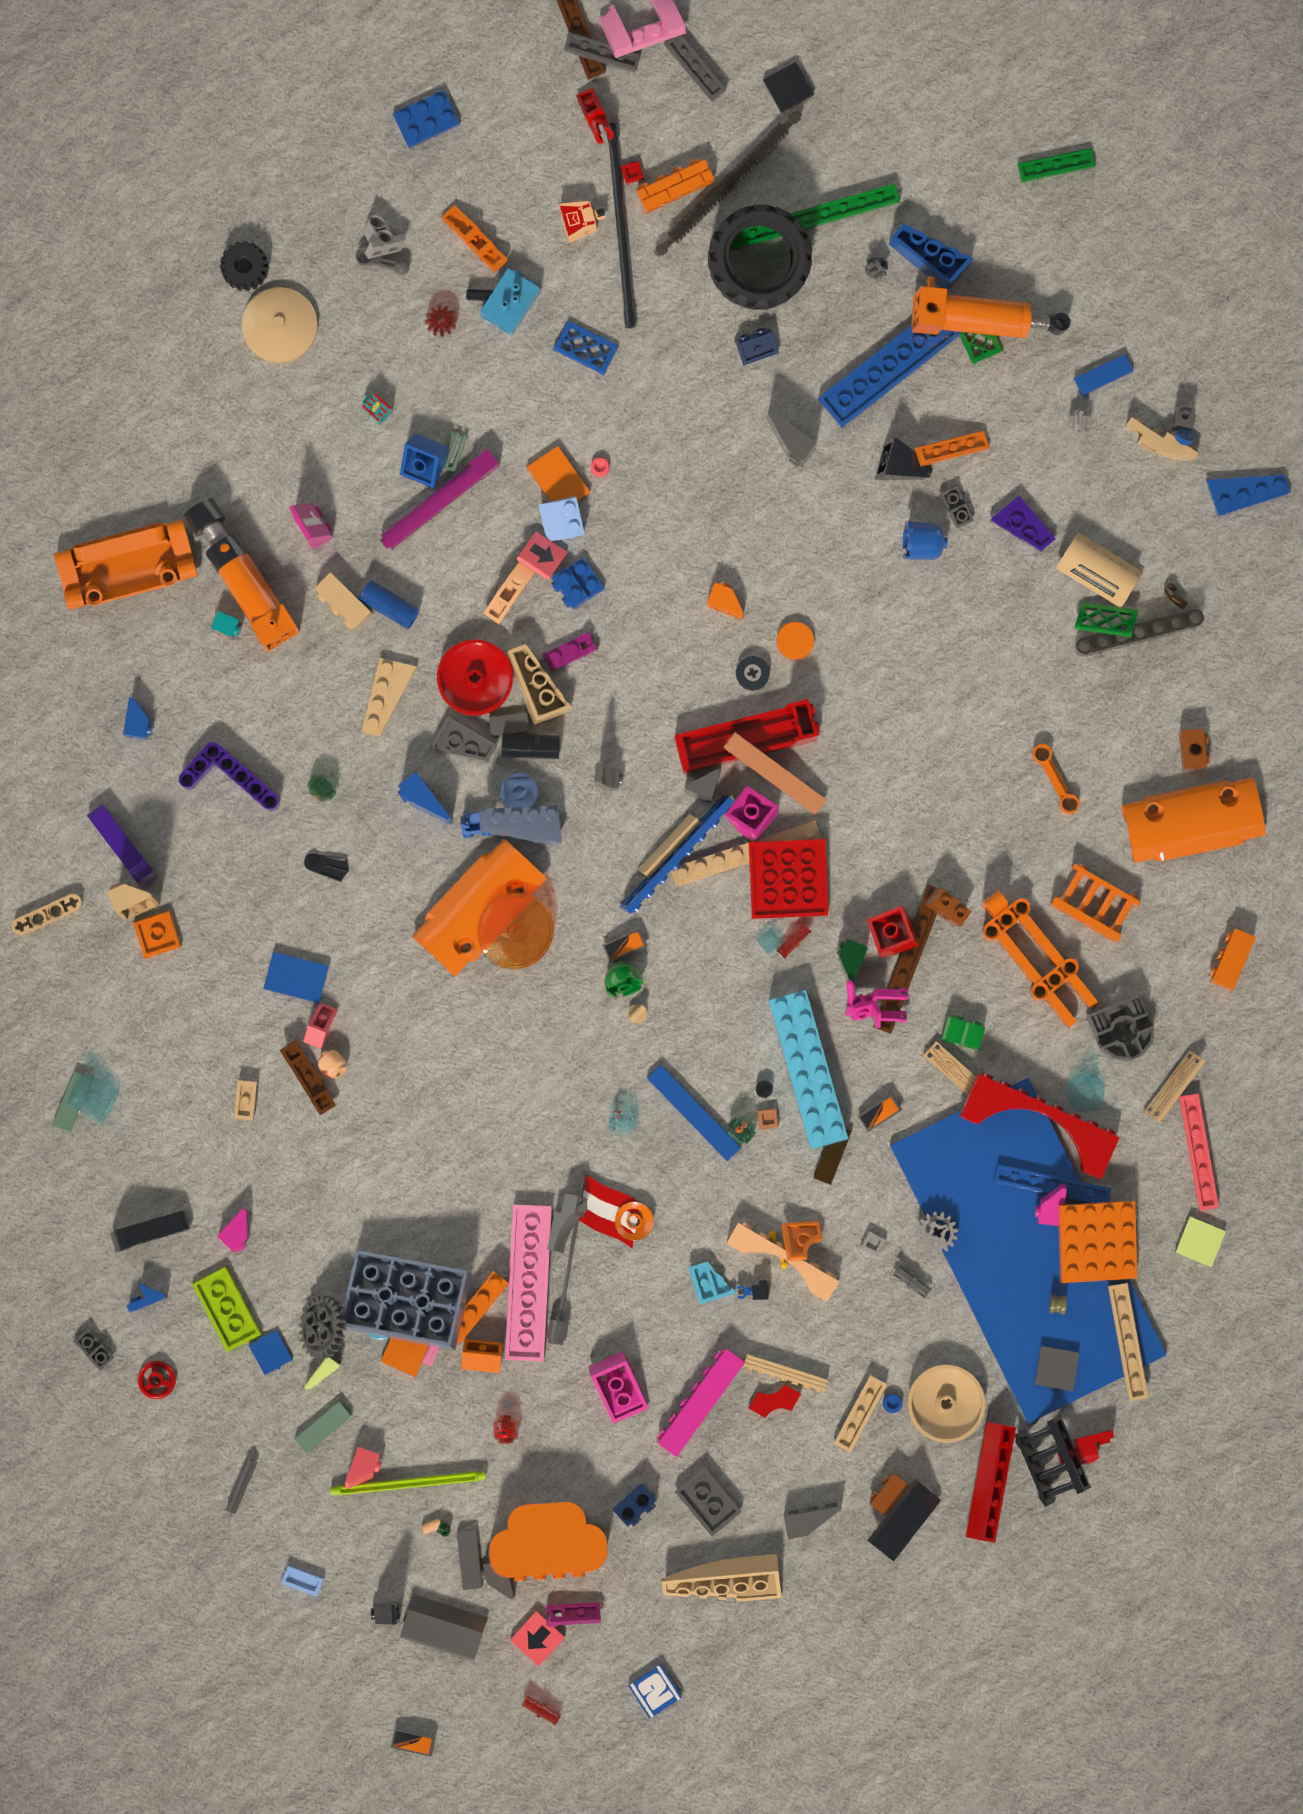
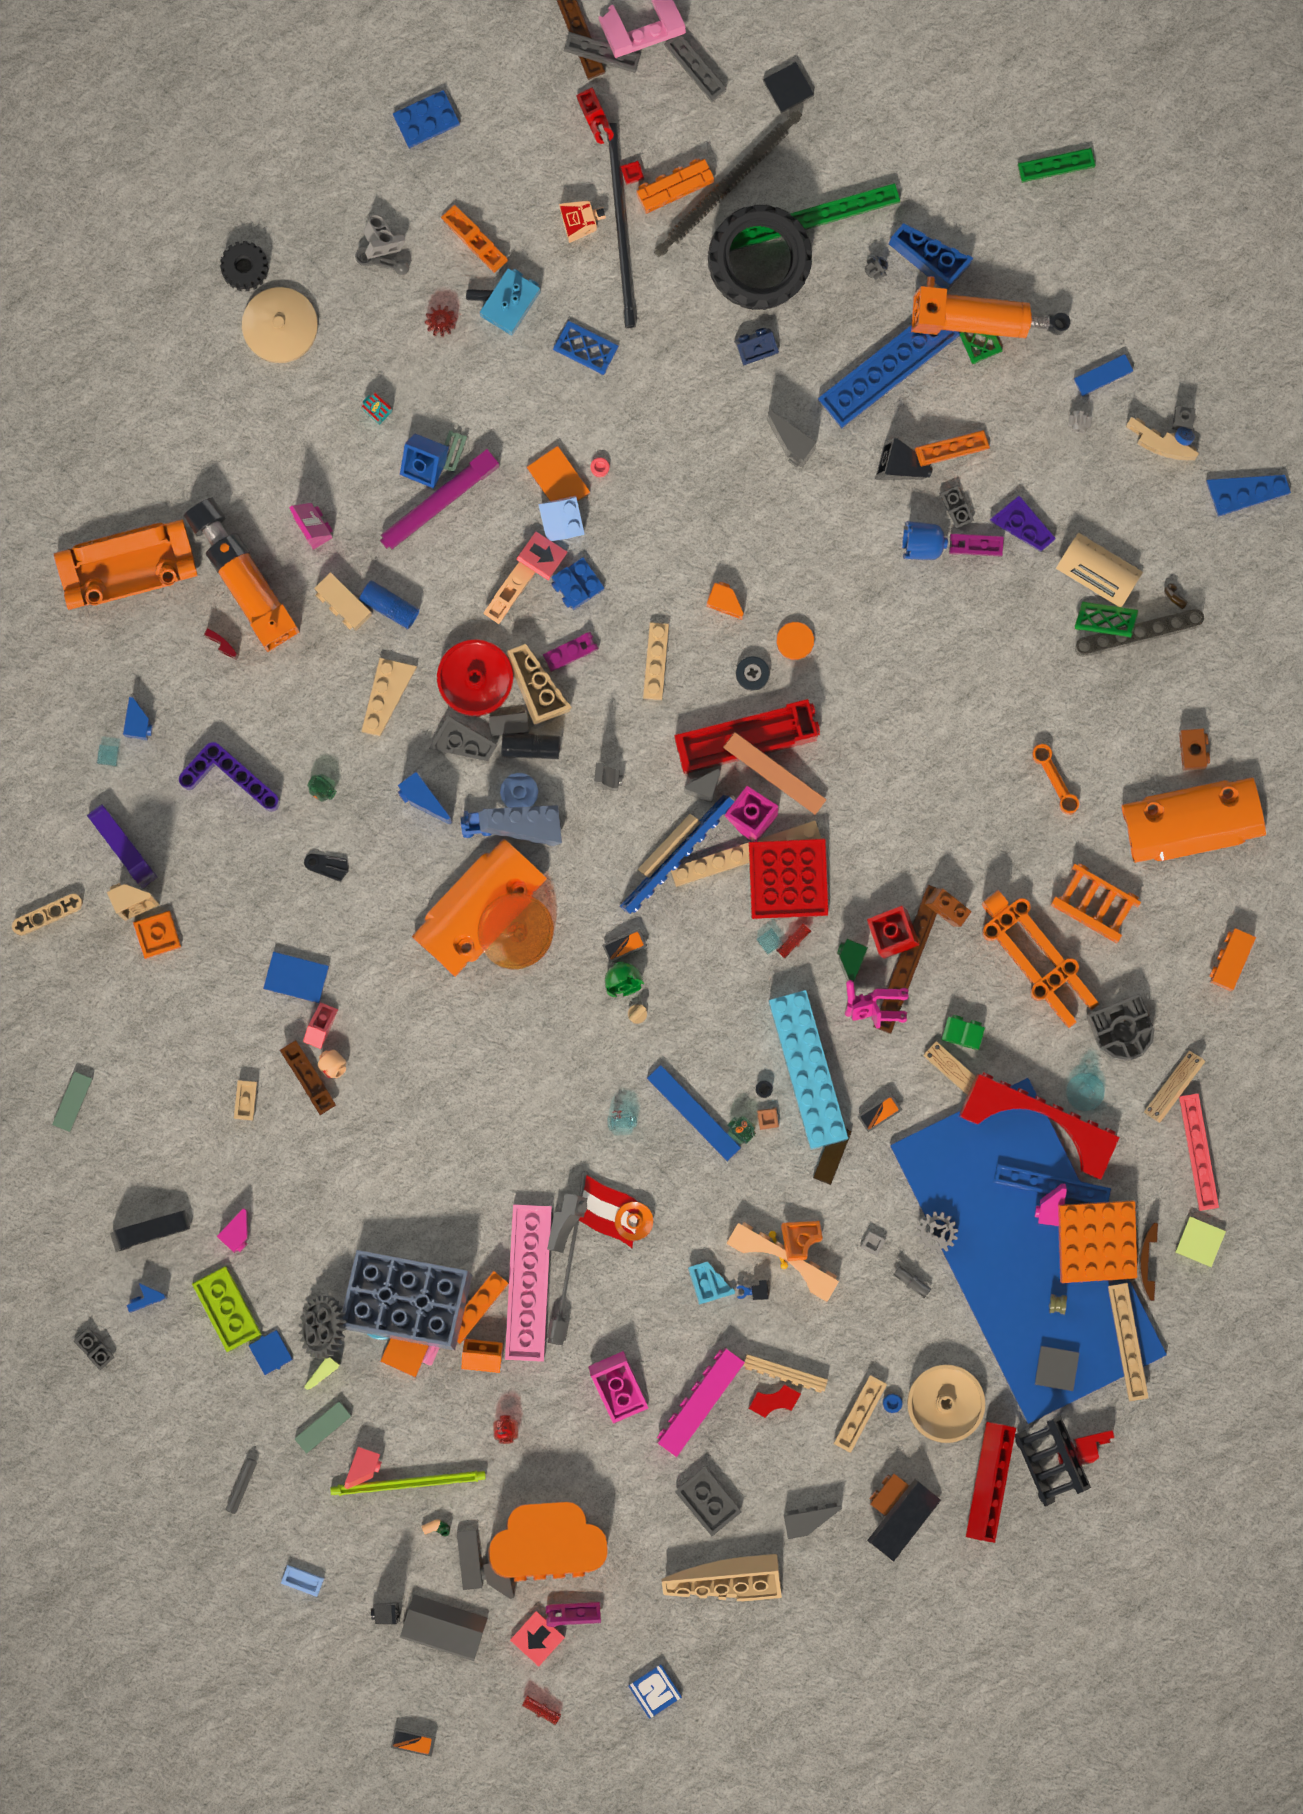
(93, 1098): clear light blue slope -> none
(107, 755): none -> clear light blue tile
(154, 1365): red piece -> none
(224, 648): none -> dark red slope
(226, 625): teal brick -> none
(631, 1501): dark blue brick -> none
(656, 661): none -> tan plate
(977, 545): none -> magenta plate
(1148, 1286): none -> reddish brown slope

